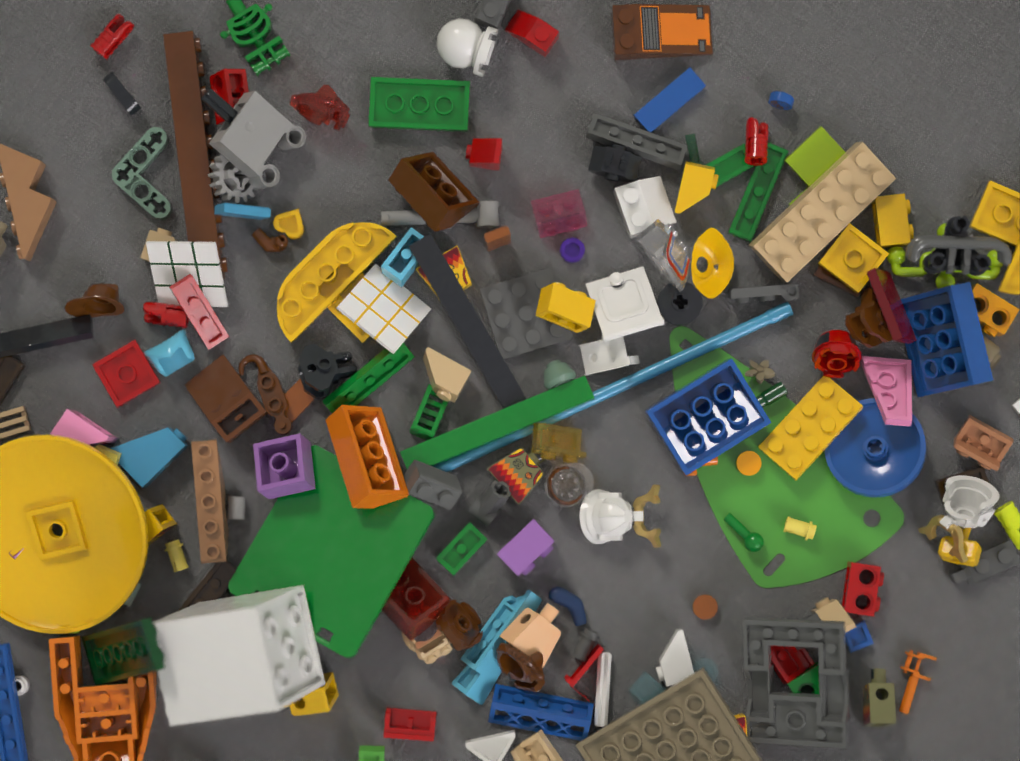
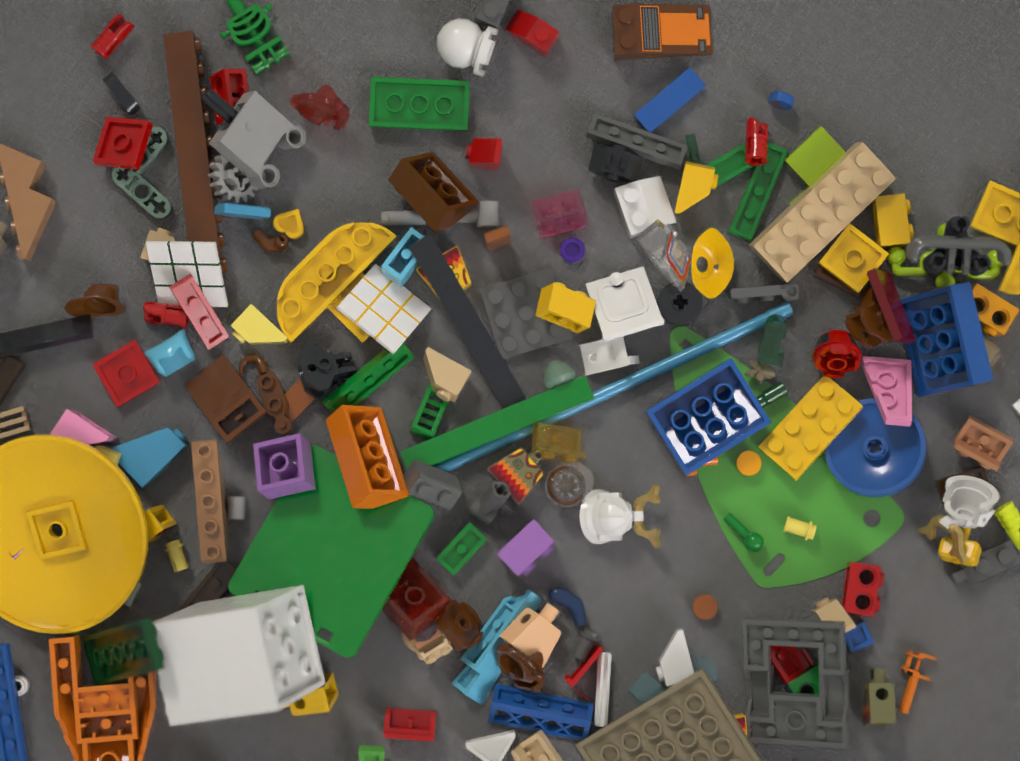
(122, 143): none -> red plate
(256, 328): none -> light yellow slope
(773, 332): none -> clear green leg

